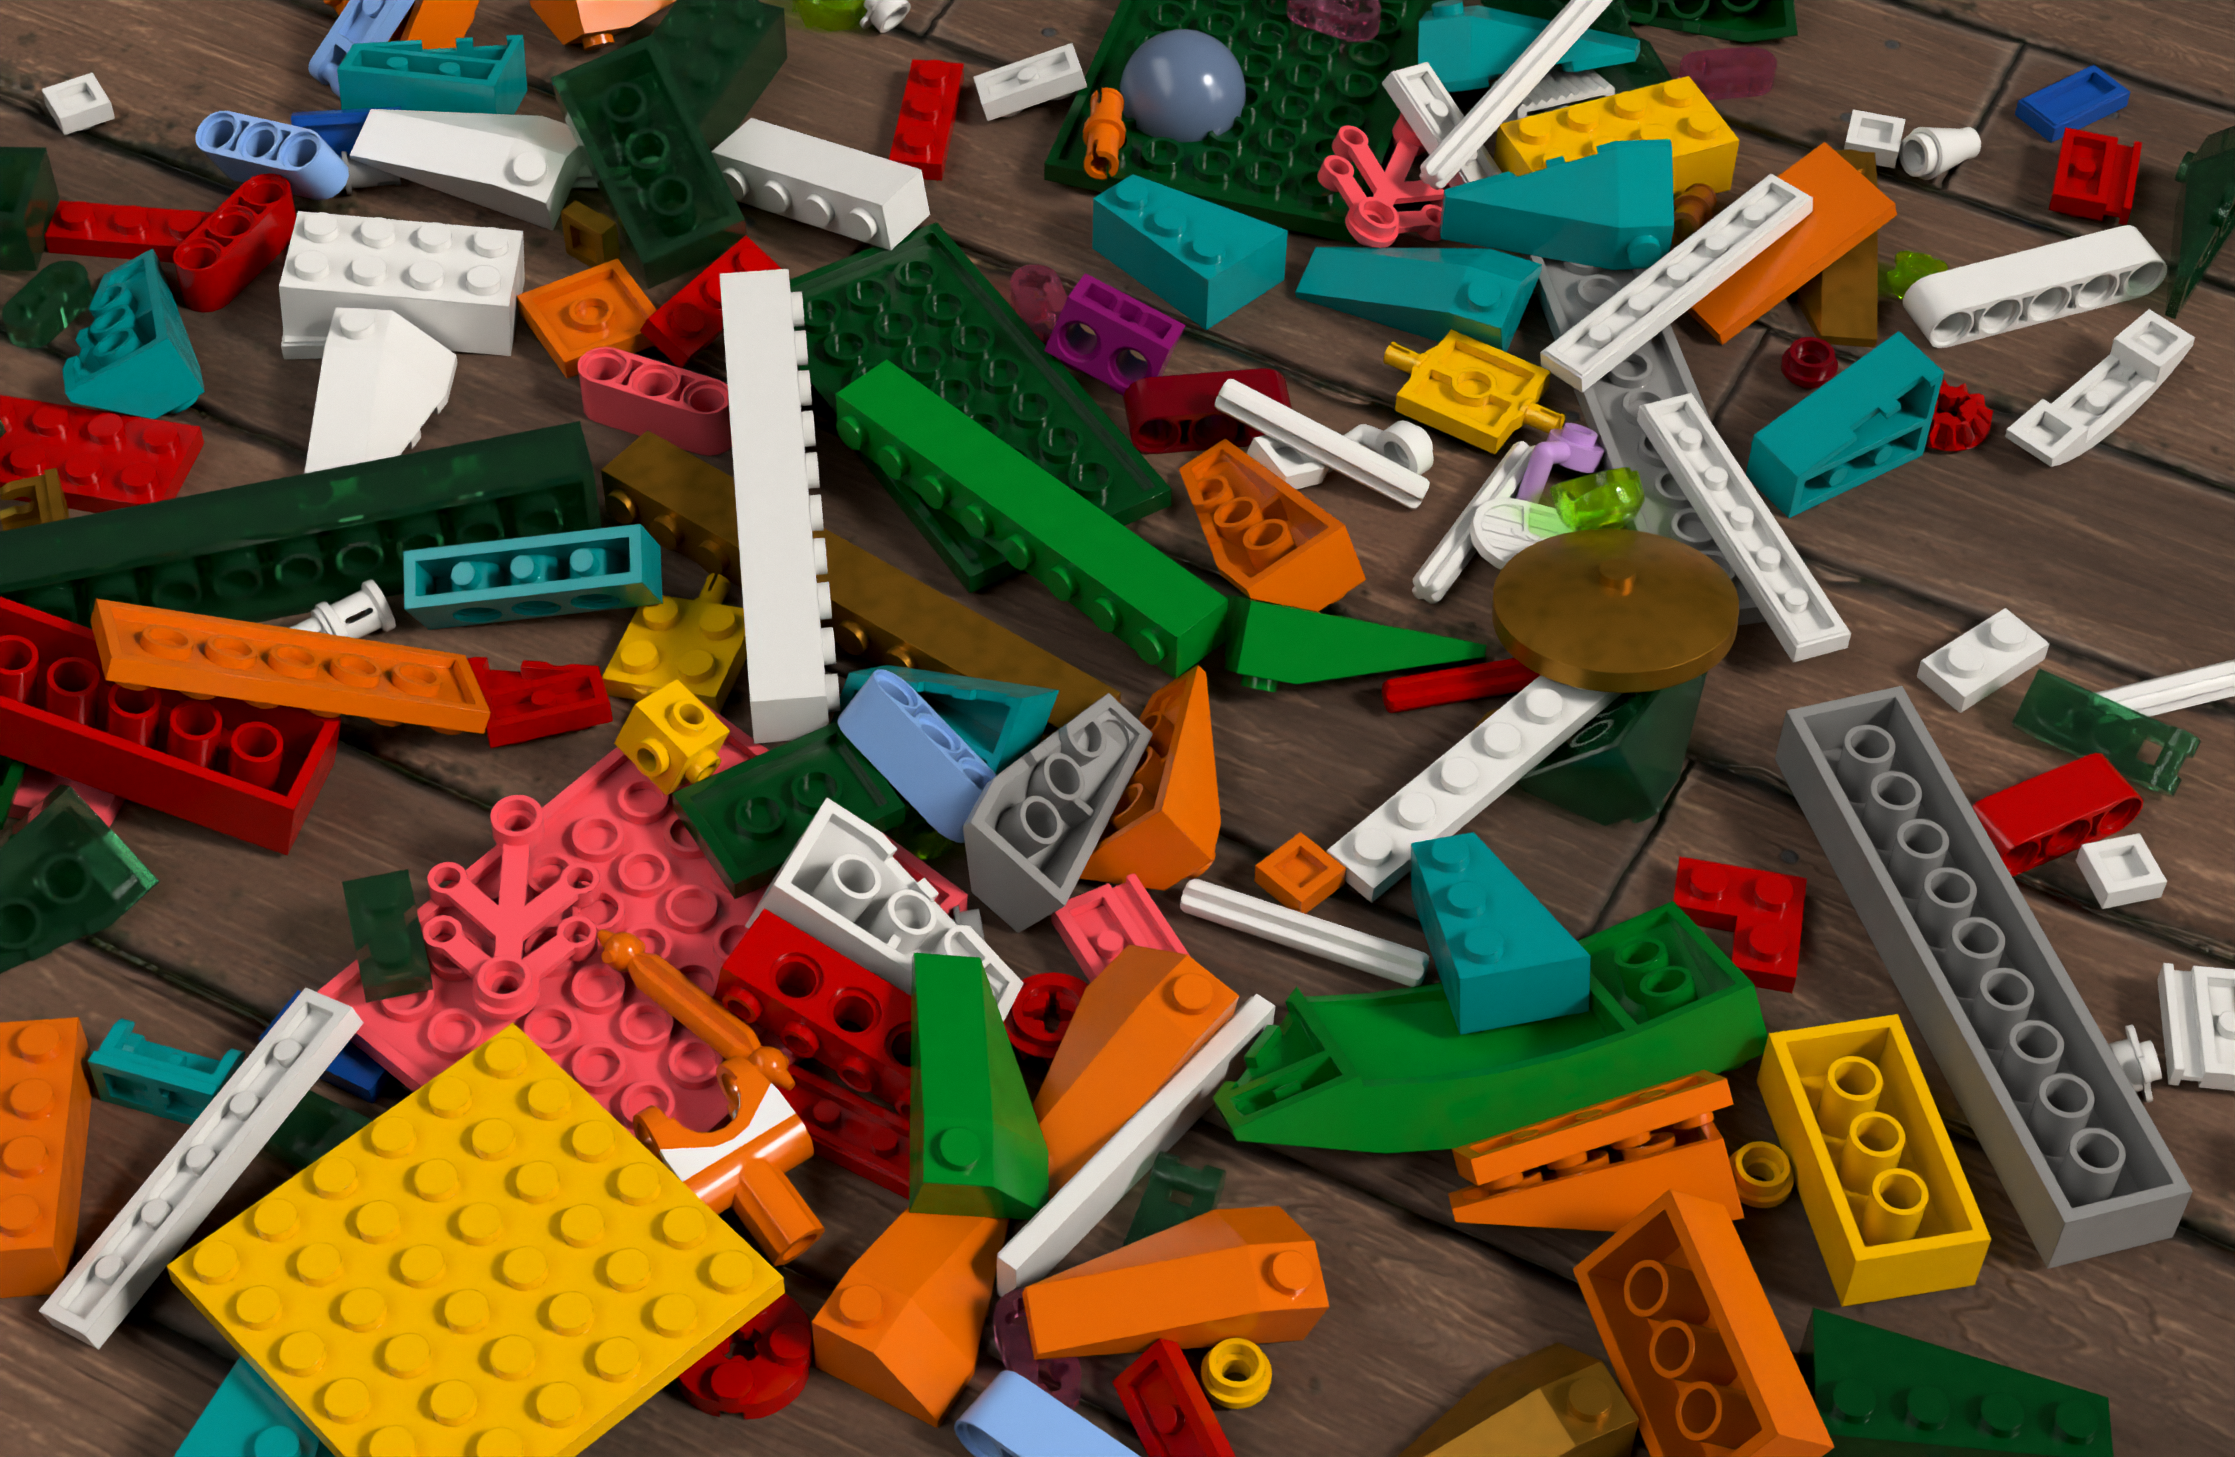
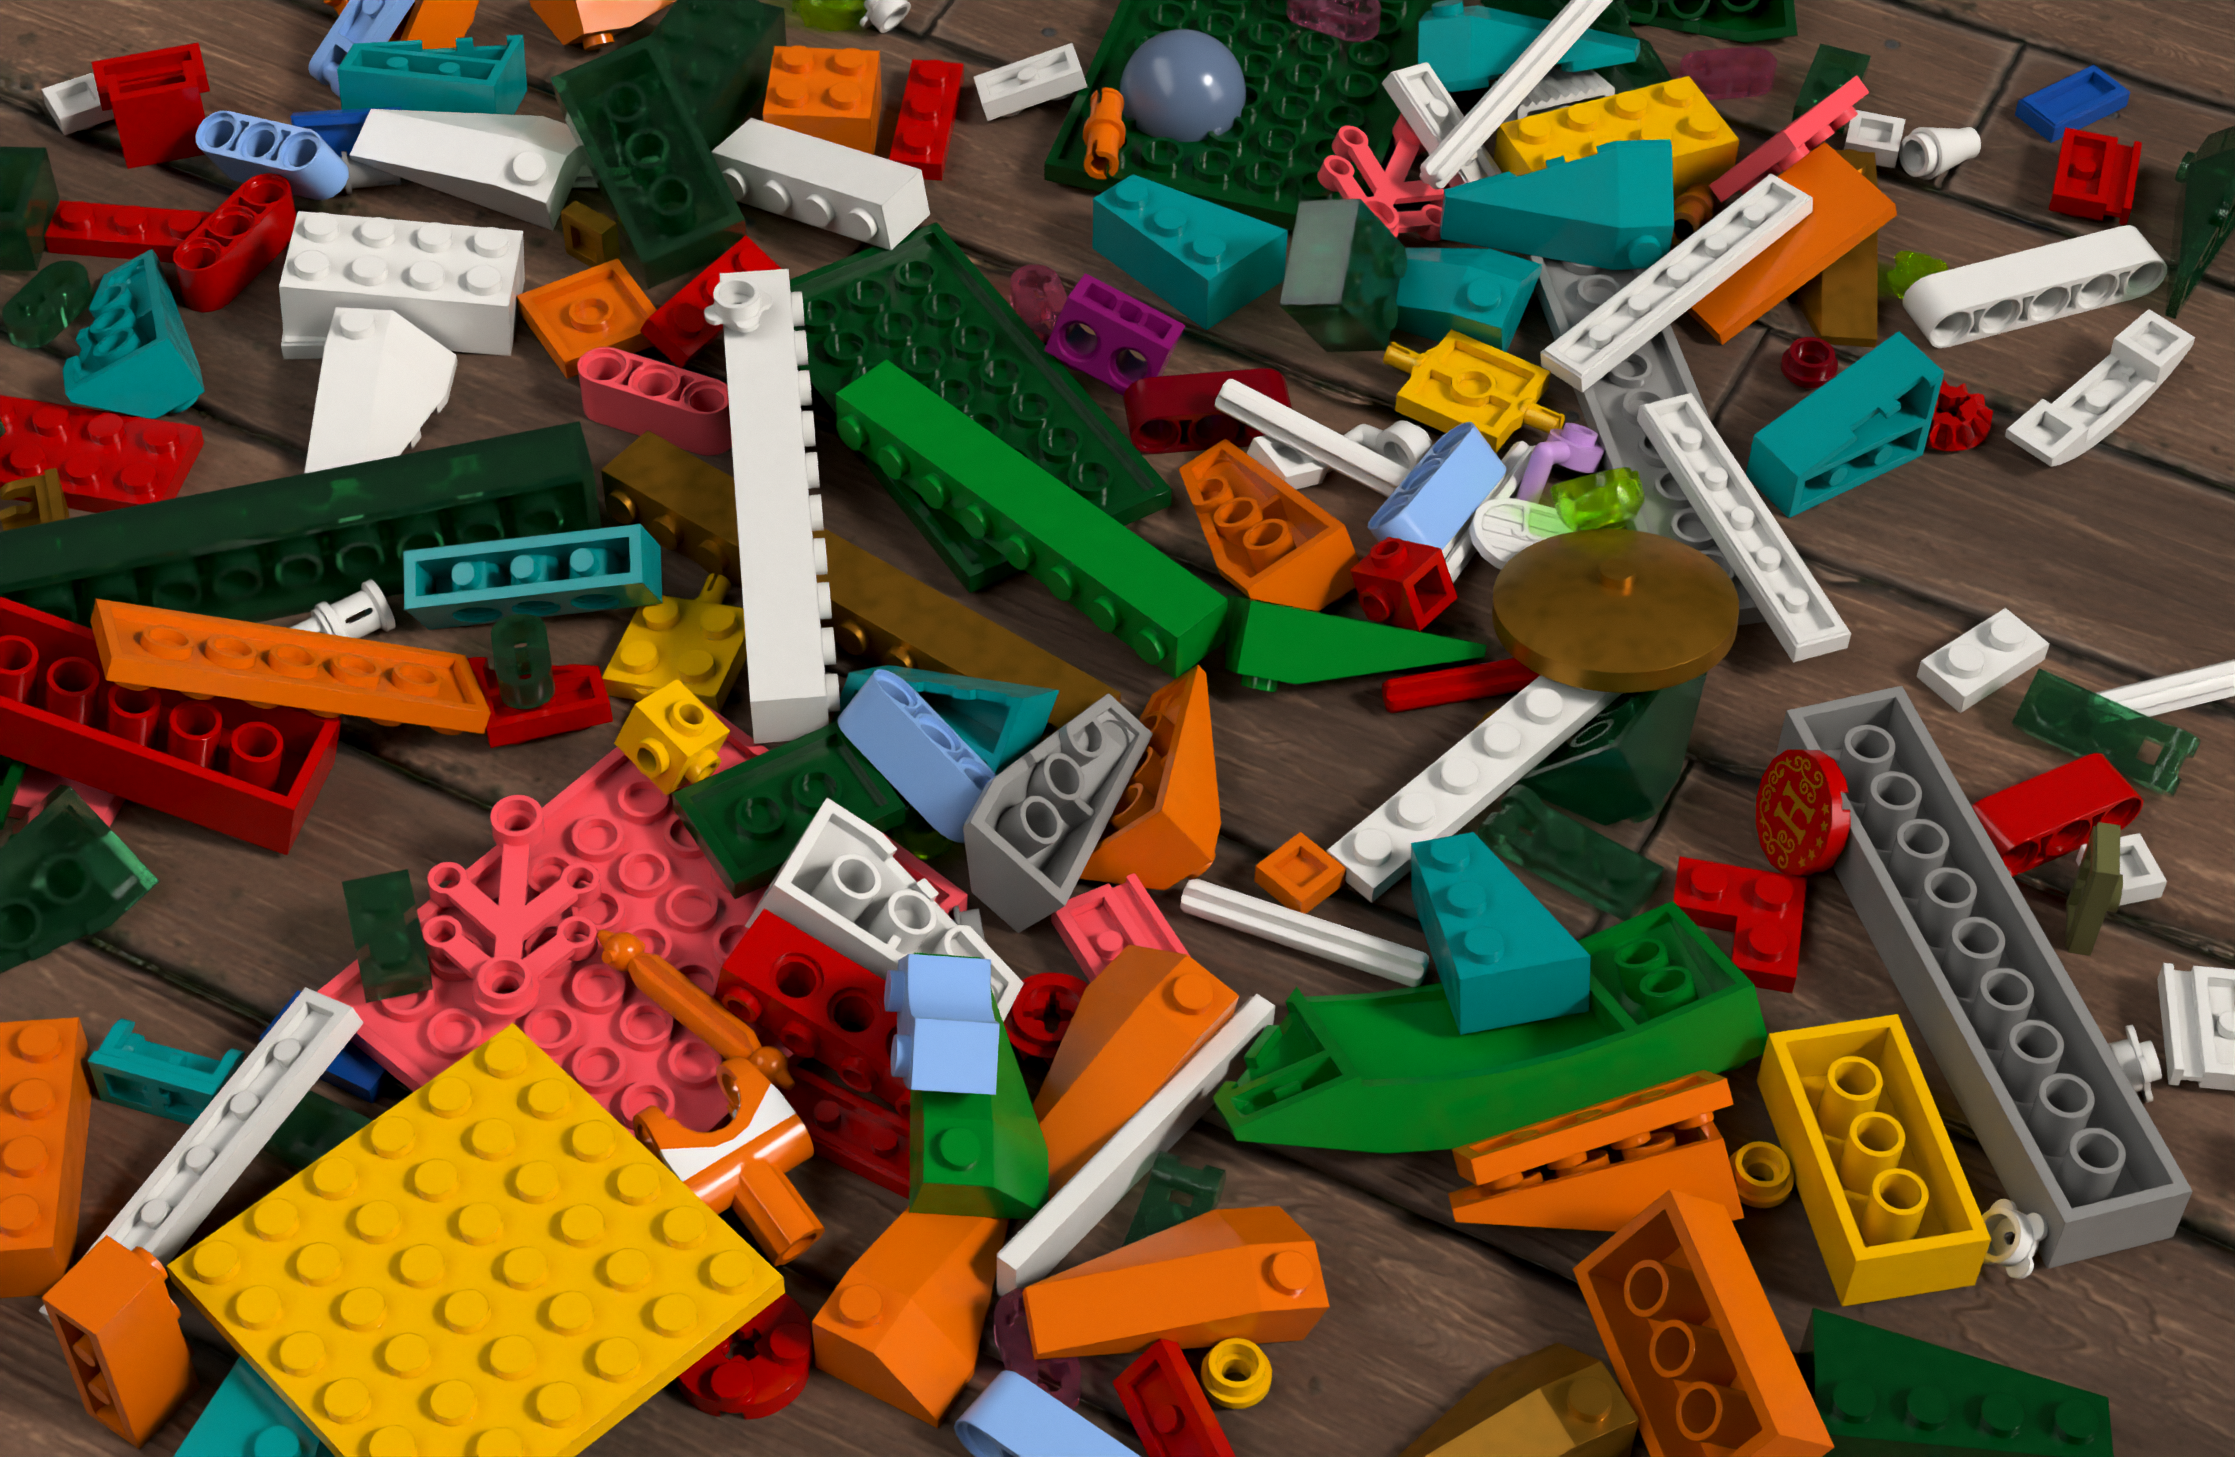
(123, 1339): none -> orange brick
(155, 102): none -> red plate
(520, 661): none -> clear green beam
(738, 304): none -> white plate
(826, 94): none -> orange brick
(943, 1024): none -> light blue brick
(1343, 275): none -> clear green brick
(1403, 583): none -> red brick
(1441, 490): none -> light blue beam
(1570, 854): none -> clear green plate
(1792, 141): none -> coral plate
(1802, 812): none -> red tile
(1828, 72): none -> clear green plate
(2003, 1221): none -> white plate
(2095, 889): none -> olive plate

